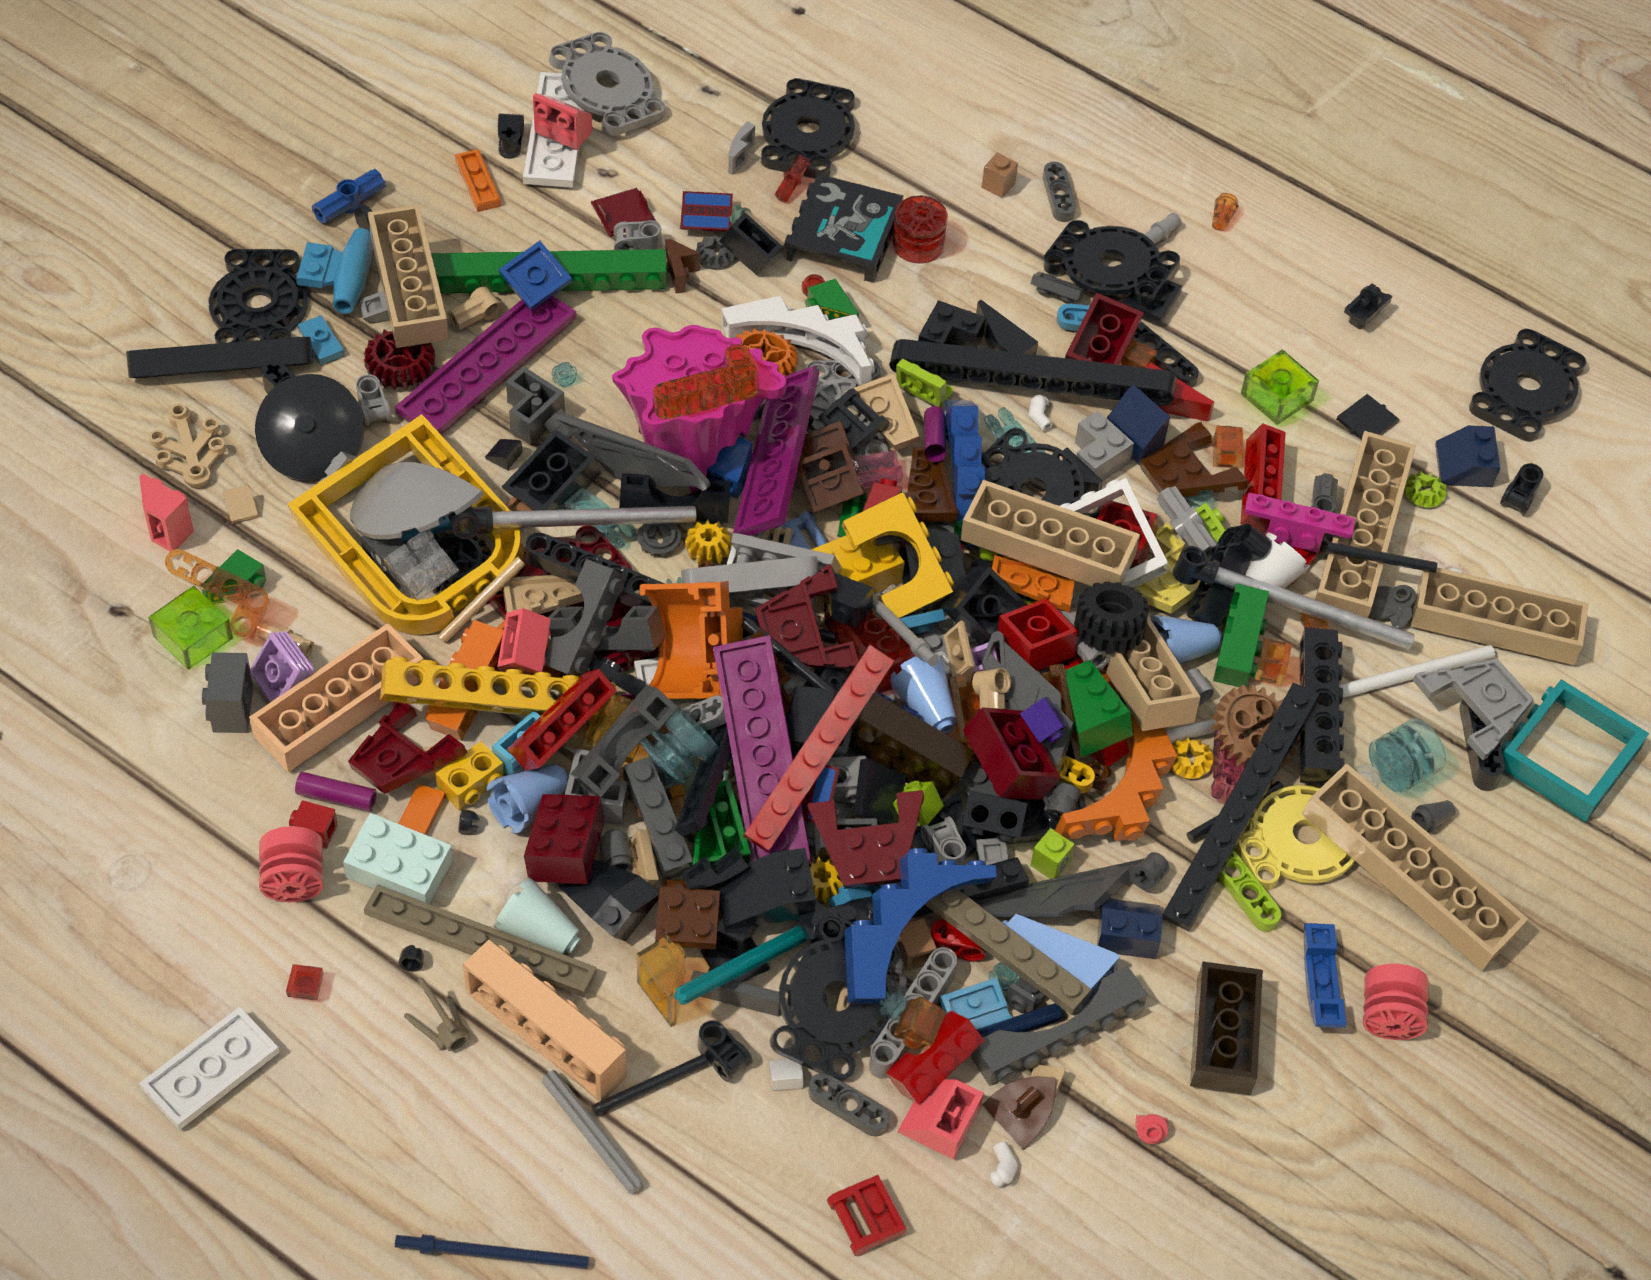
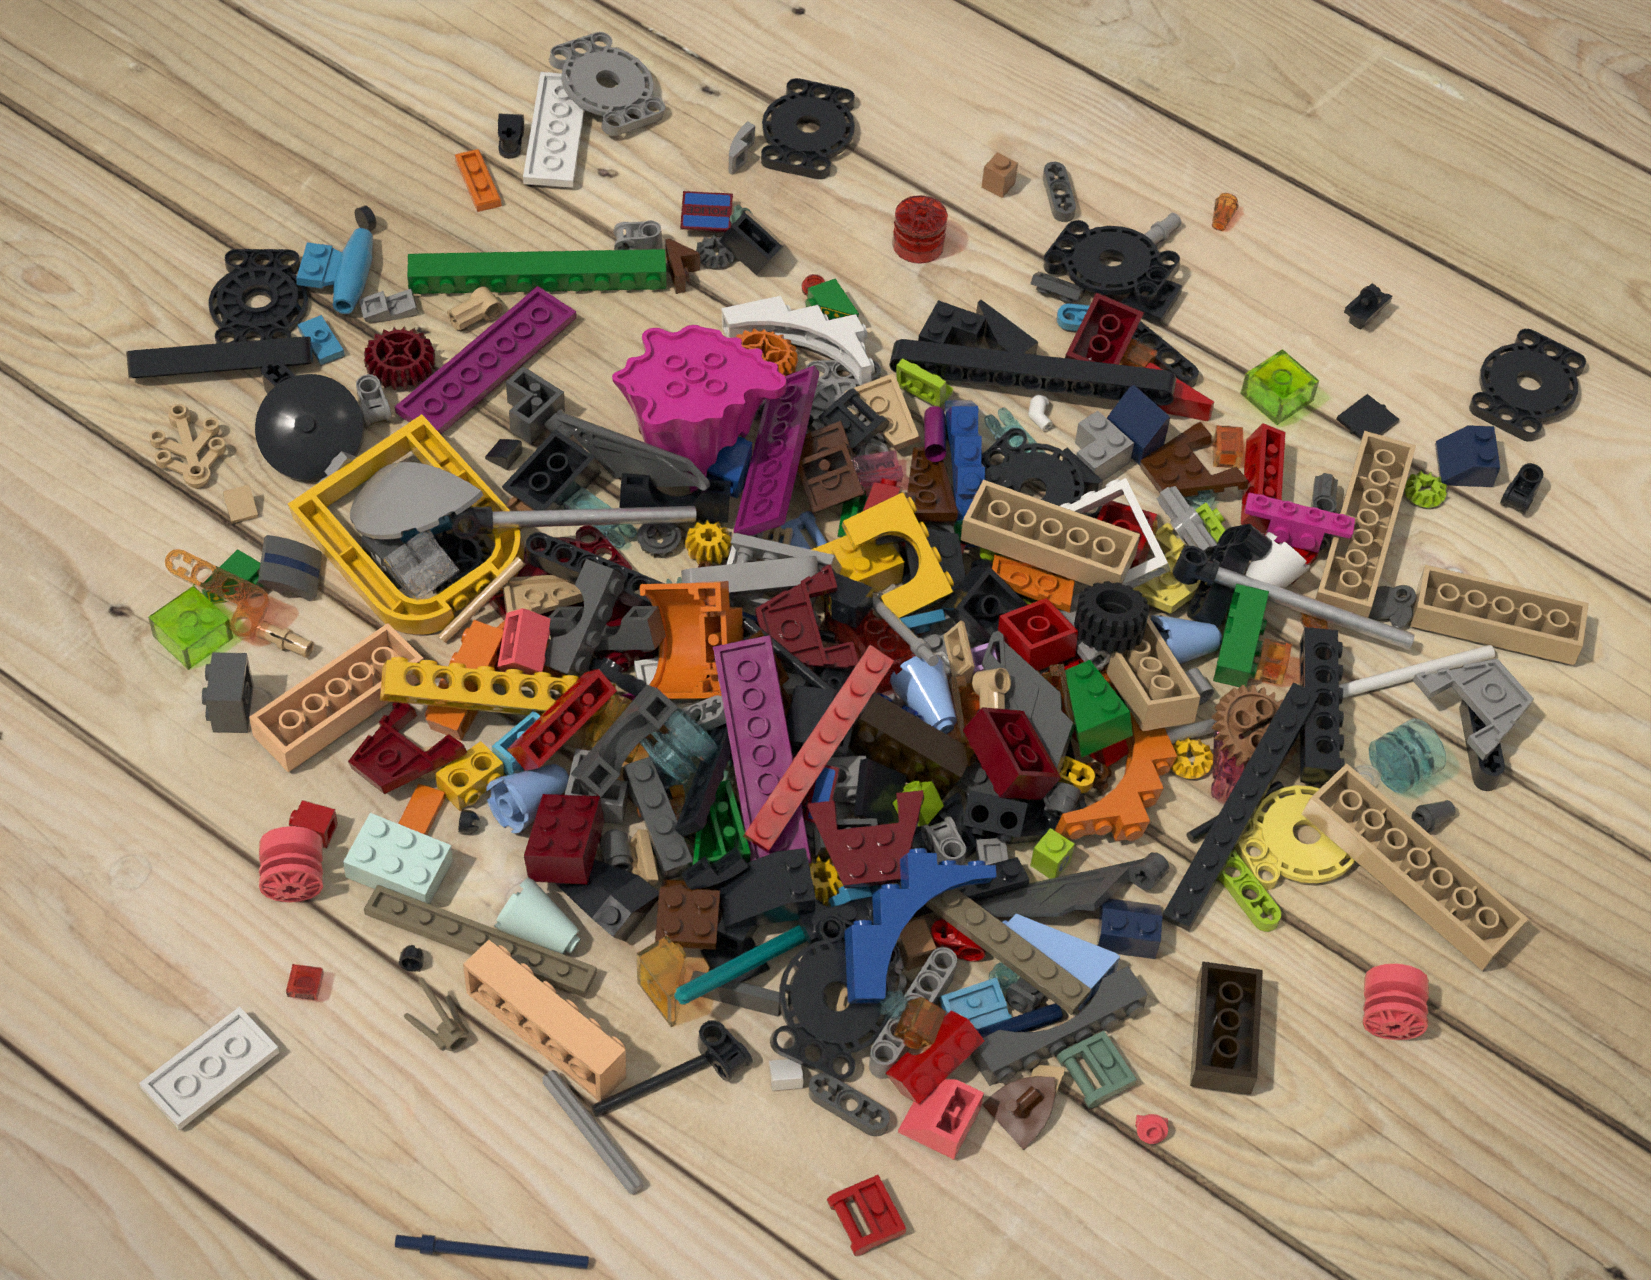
(165, 513): coral slope -> none
(280, 665): lavender brick -> none
(290, 566): none -> dark grey slope
(335, 791): magenta piece -> none
(348, 196): blue piece -> none
(408, 276): tan brick -> none
(535, 275): blue plate -> none
(561, 121): coral slope -> none
(567, 378): clear light blue plate -> none
(622, 207): dark red piece -> none
(709, 388): clear orange beam -> none
(792, 178): clear red axle -> none
(845, 223): panel -> none
(1007, 1165): white arm -> none
(1044, 720): dark purple brick -> none
(1105, 1065): none -> sand green plate
(1322, 976): blue slope -> none
(1381, 557): black bar -> none
(1550, 784): teal window -> none

